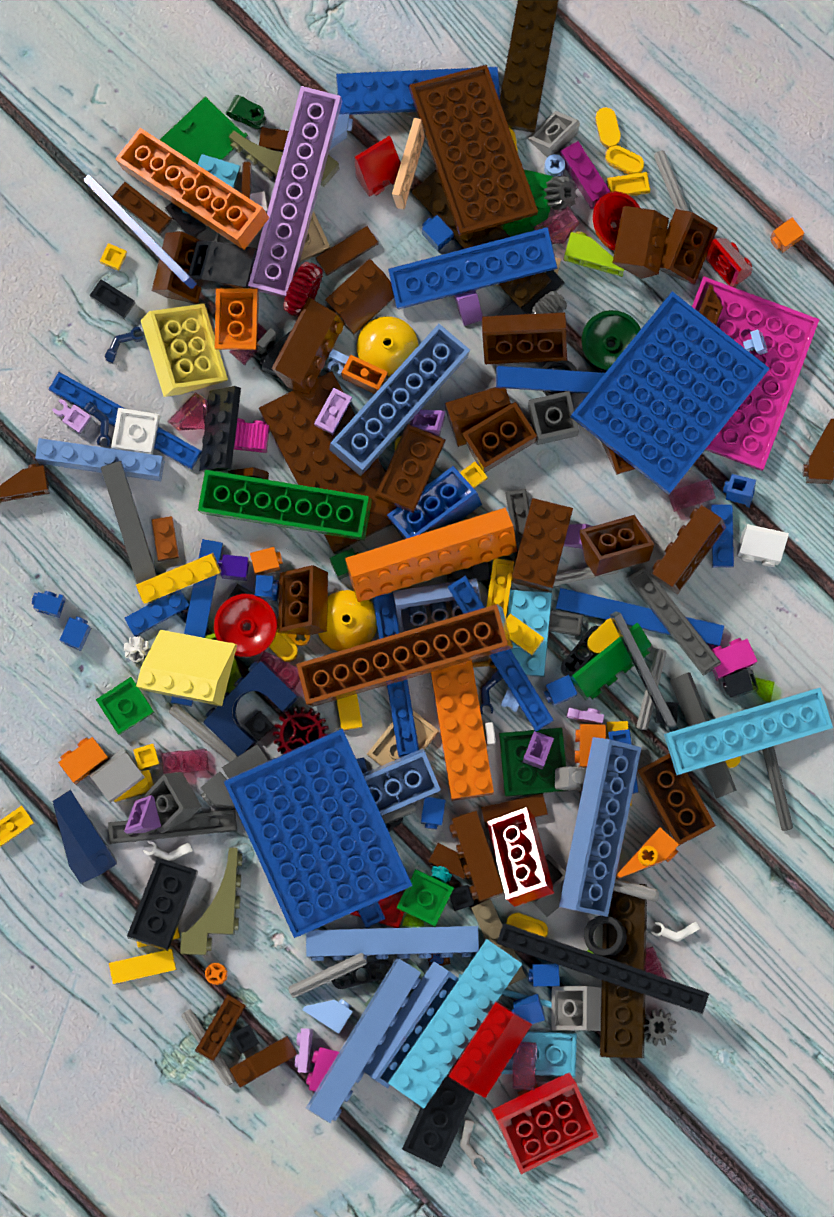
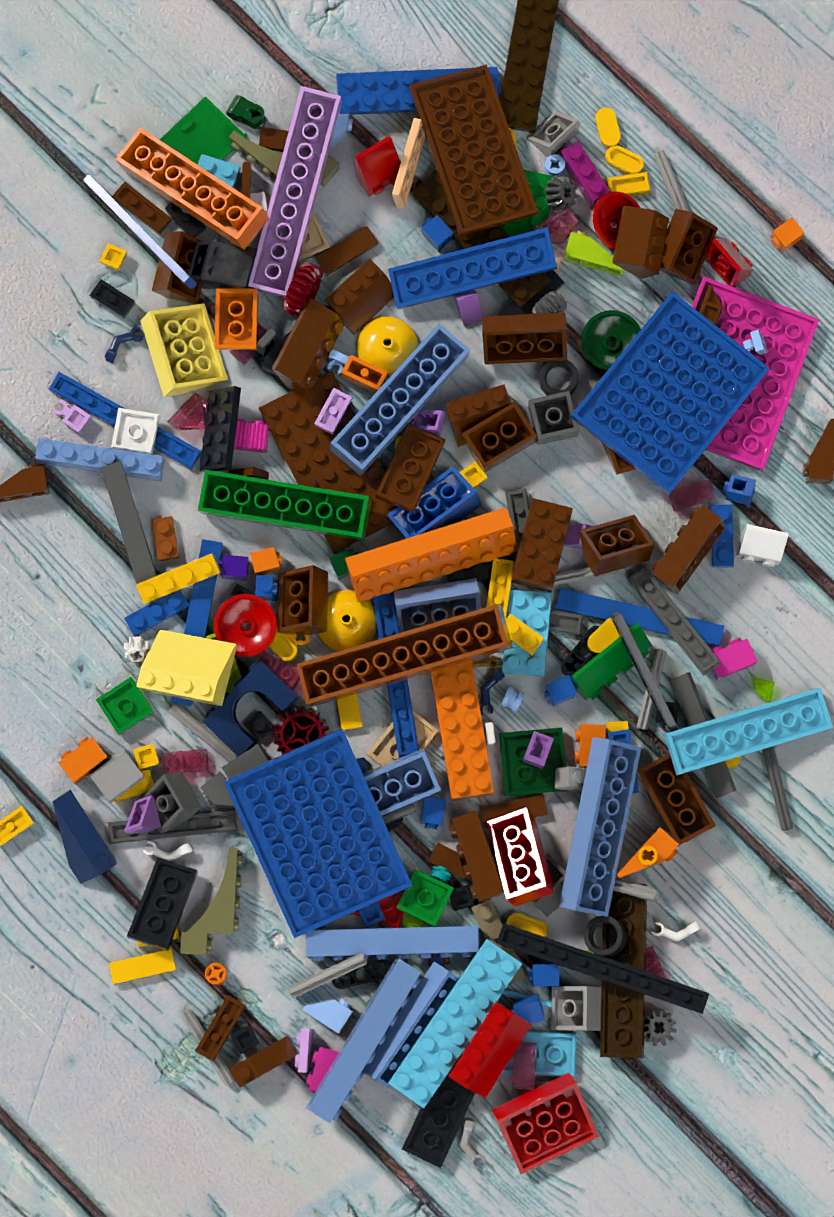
(48, 603): blue brick -> none
(75, 633): blue brick -> none
(104, 428): dark blue arm -> none
(505, 662): blue tile -> none
(546, 379): blue tile -> none
(590, 716): lavender plate -> none
(740, 684): black brick -> none

